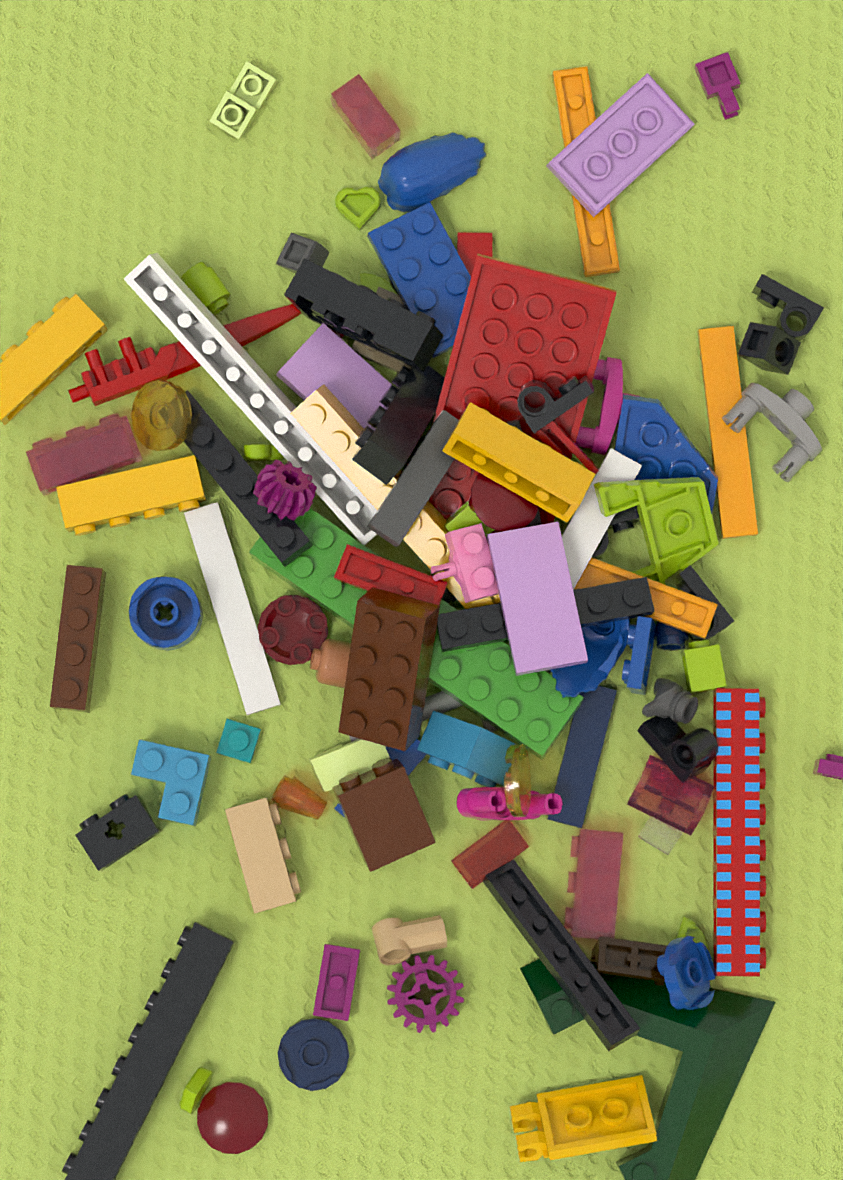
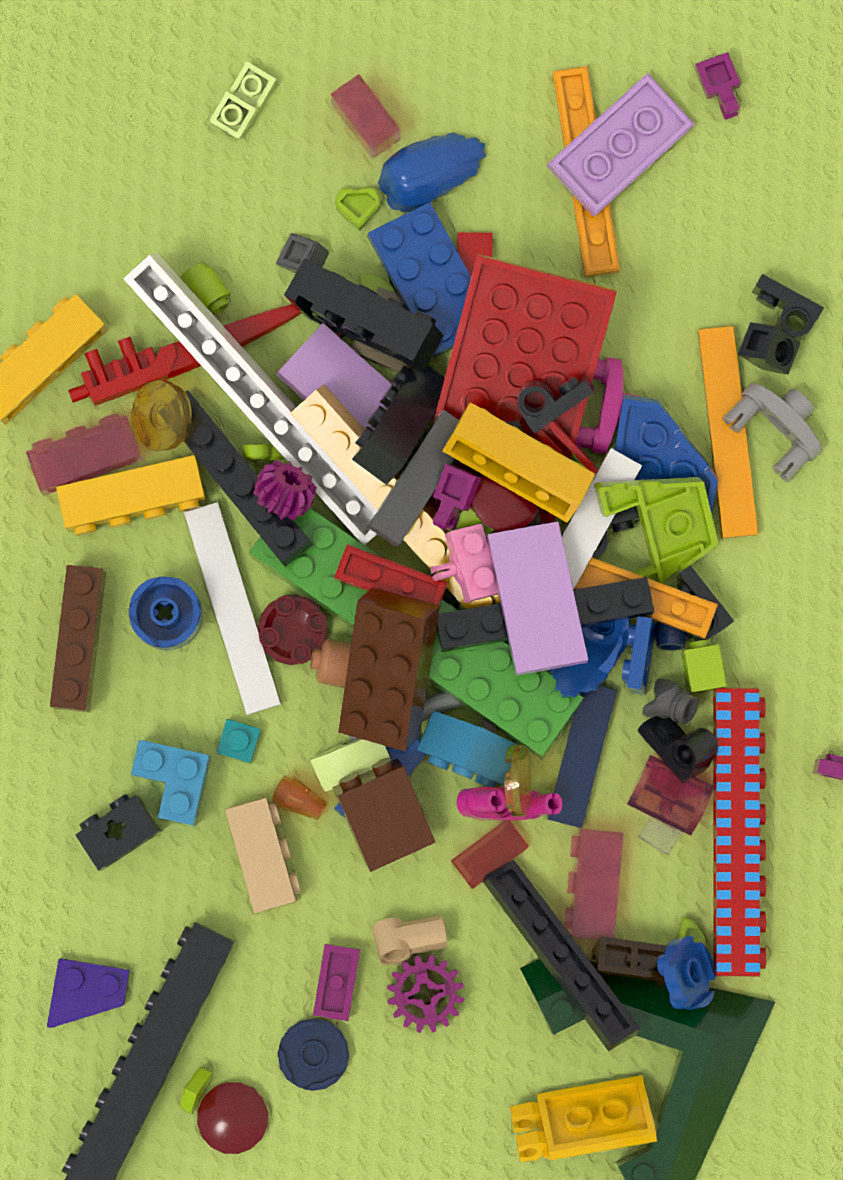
(85, 990): none -> dark purple wing
(456, 492): none -> magenta plate

